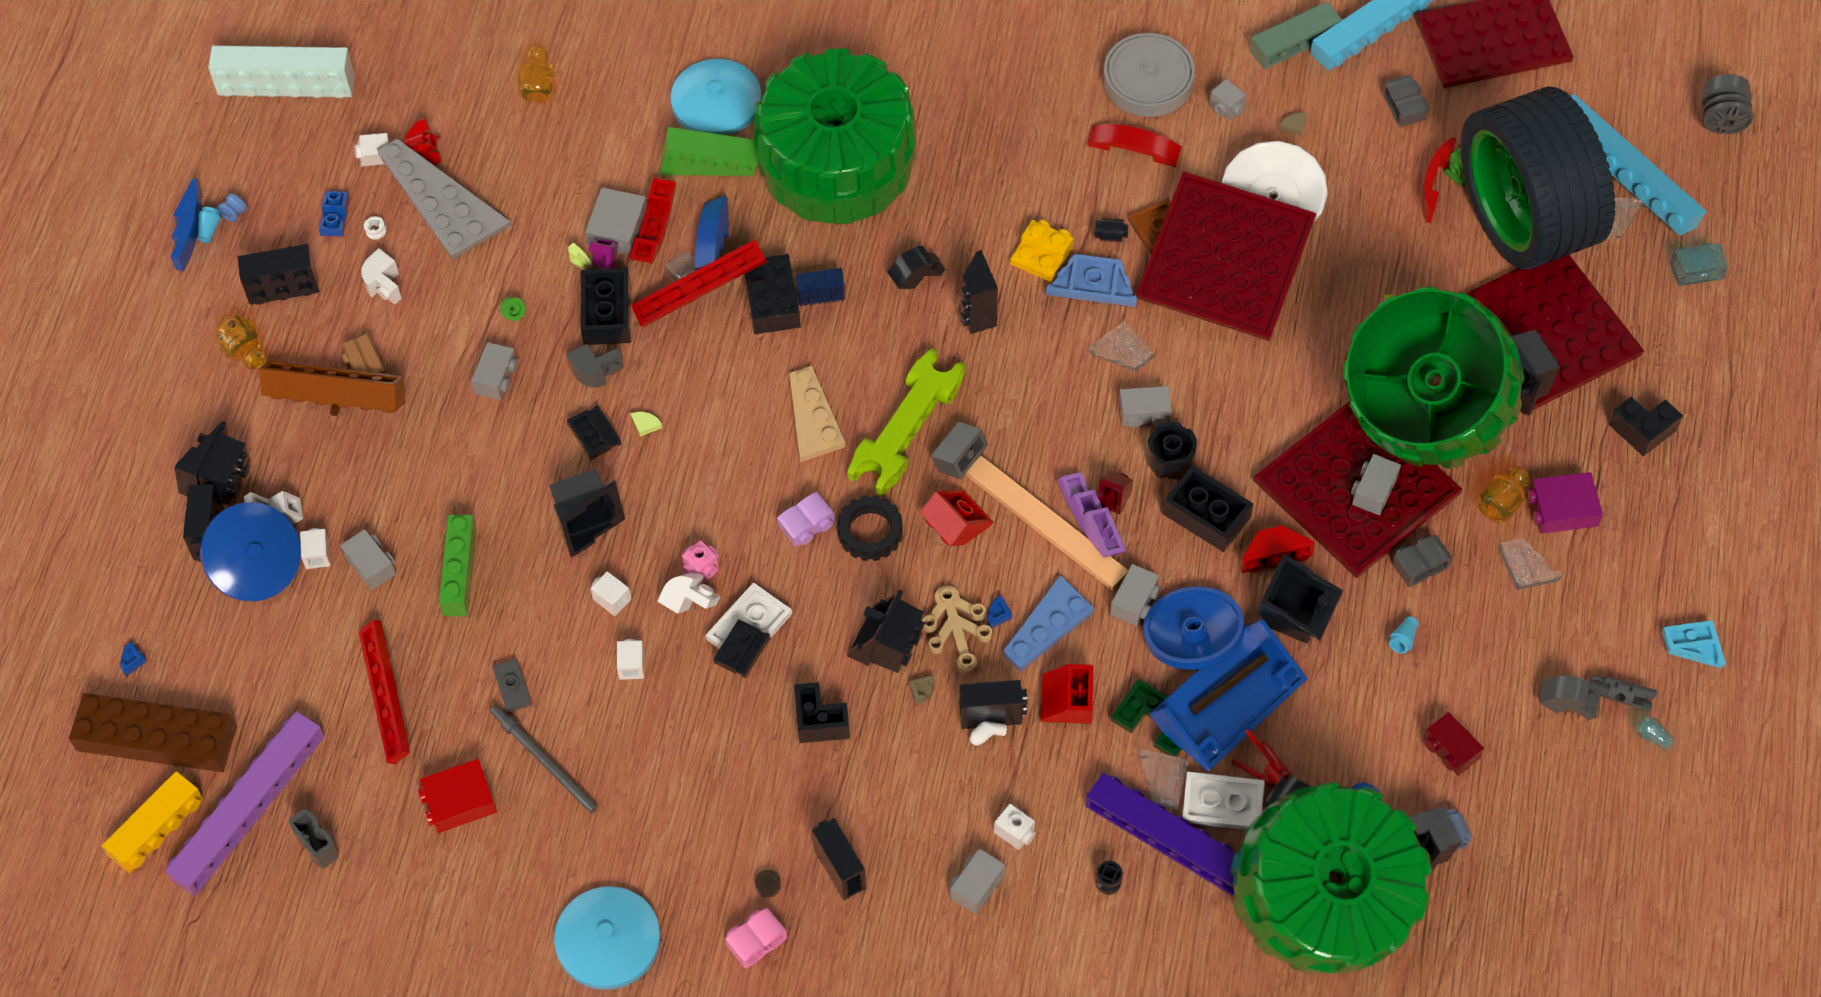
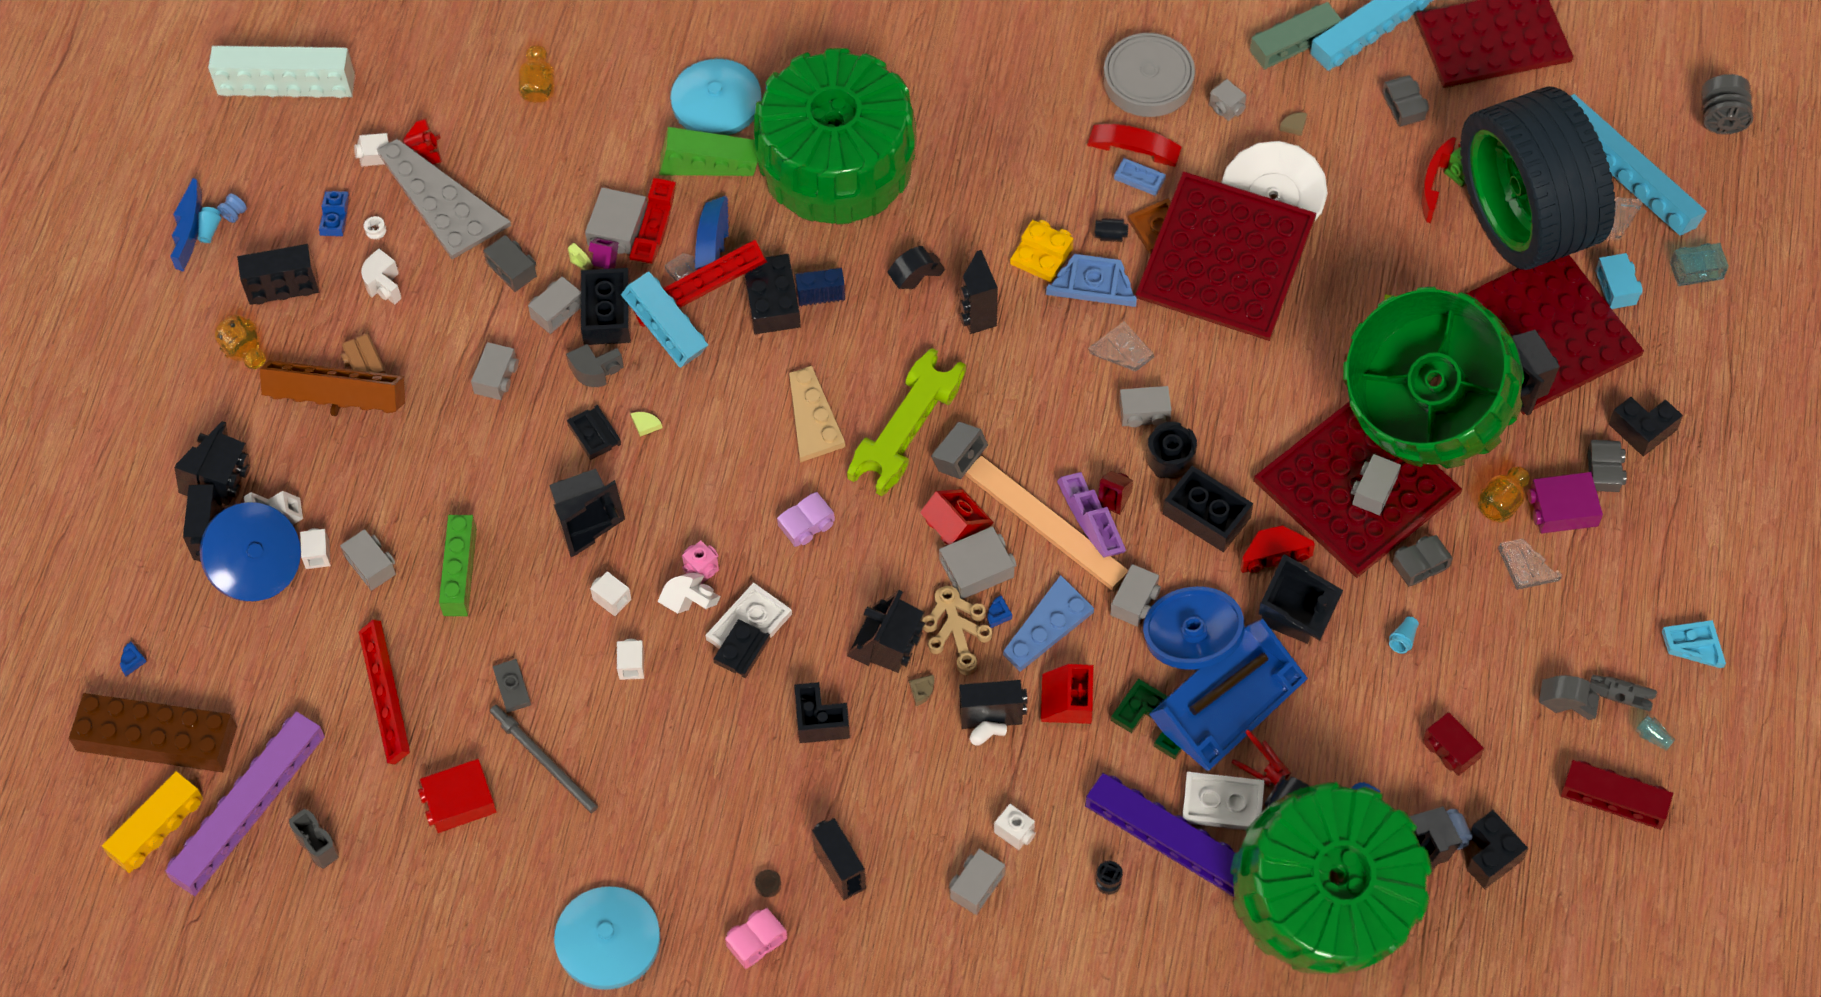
(510, 263): none -> dark grey brick
(512, 308): bright green tile -> none
(555, 305): none -> light grey brick
(664, 319): none -> medium azure brick
(865, 506): black tyre -> none
(977, 562): none -> light grey brick
(1139, 176): none -> medium blue plate
(1163, 777): clear wing -> none
(1499, 848): none -> black brick
(1605, 464): none -> dark grey brick
(1617, 794): none -> dark red brick
(1618, 281): none -> medium azure brick

